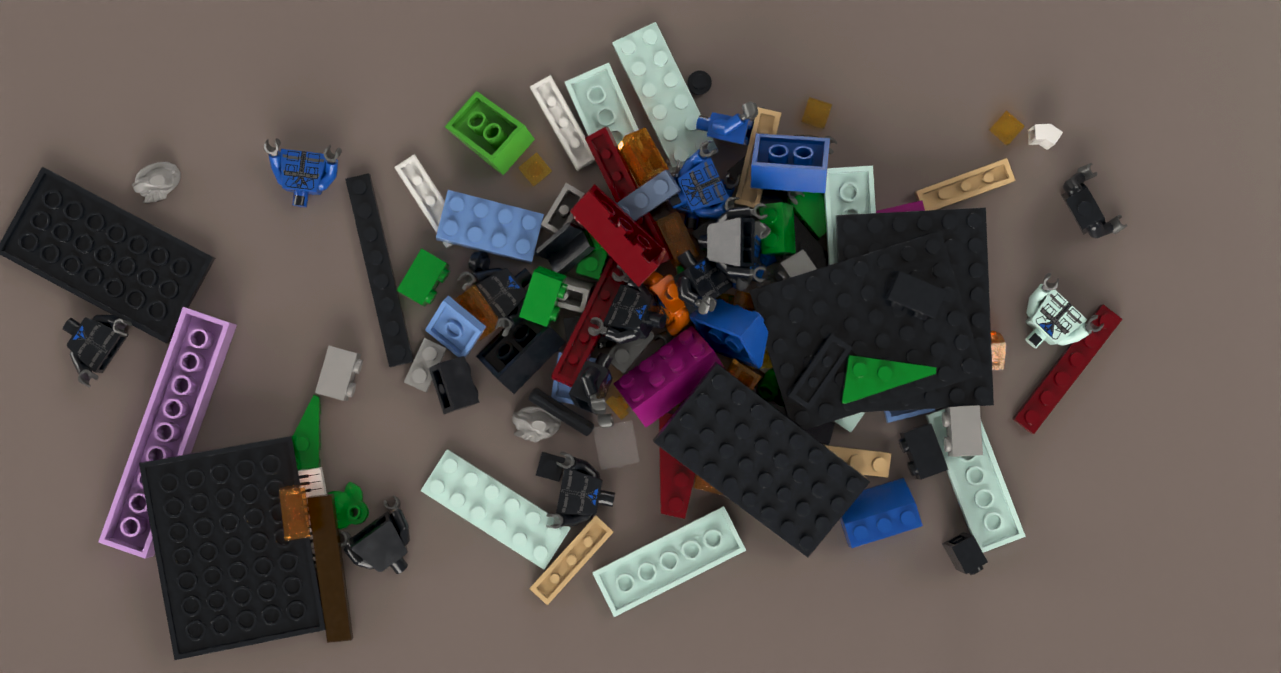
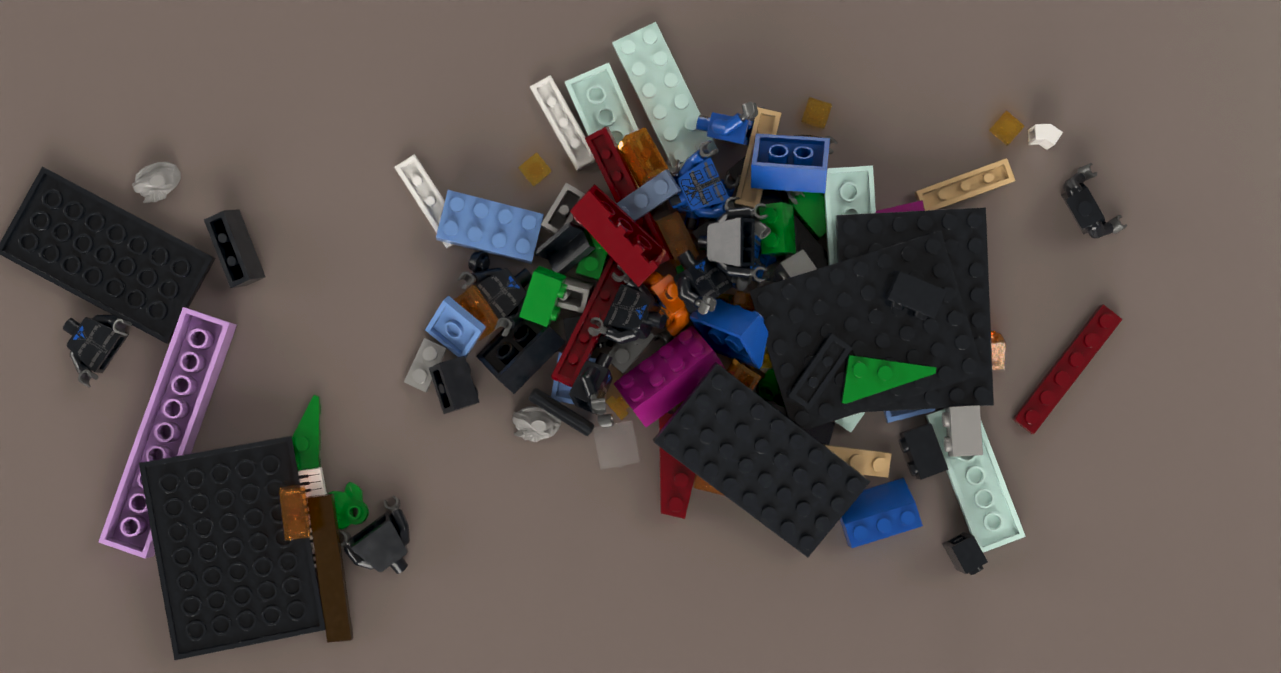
(234, 248): none -> black brick
(303, 171): blue torso -> none
(339, 373): light grey brick -> none
(379, 270): black plate -> none
(424, 278): green brick -> none
(490, 132): bright green slope -> none
(494, 509): light aqua plate -> none
(548, 468): black plate -> none
(571, 560): tan plate -> none
(579, 493): torso -> none
(668, 561): light aqua plate -> none
(699, 82): black plate -> none
(1055, 318): light aqua torso -> none

